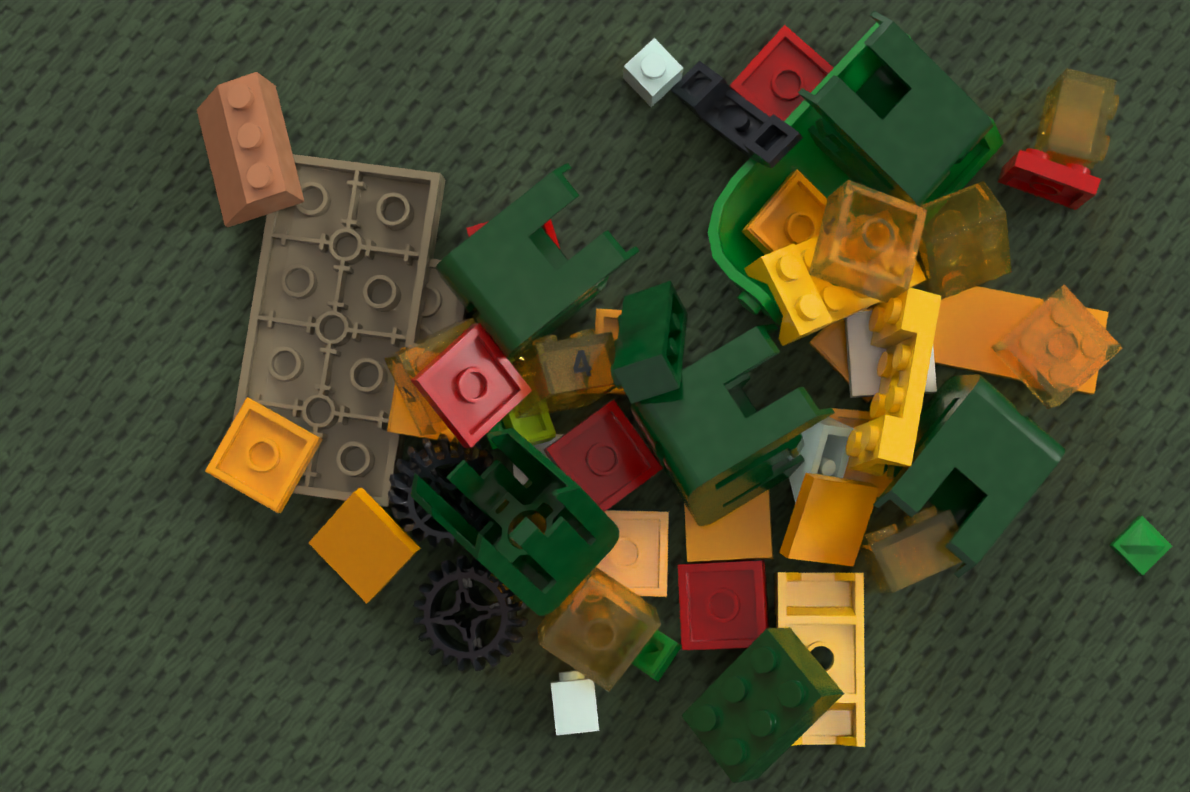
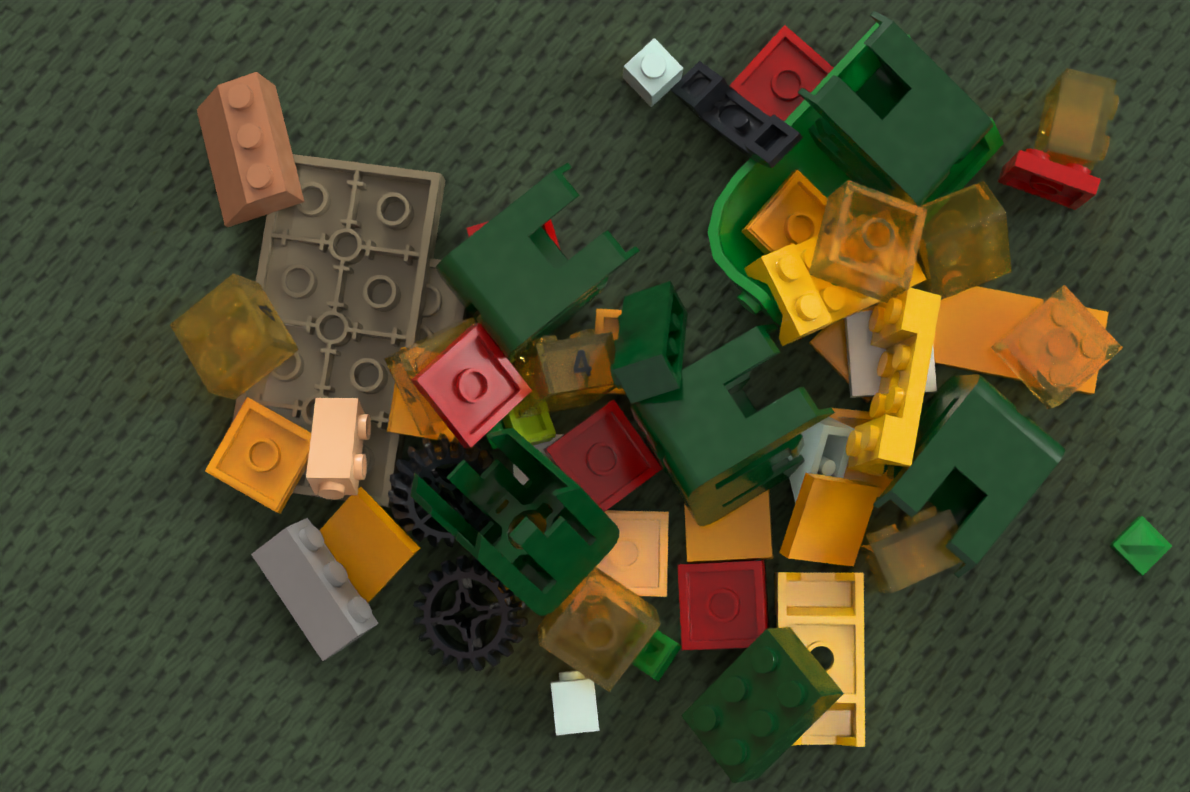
(234, 337): none -> clear yellow brick
(315, 588): none -> light grey brick
(337, 447): none -> light nougat brick

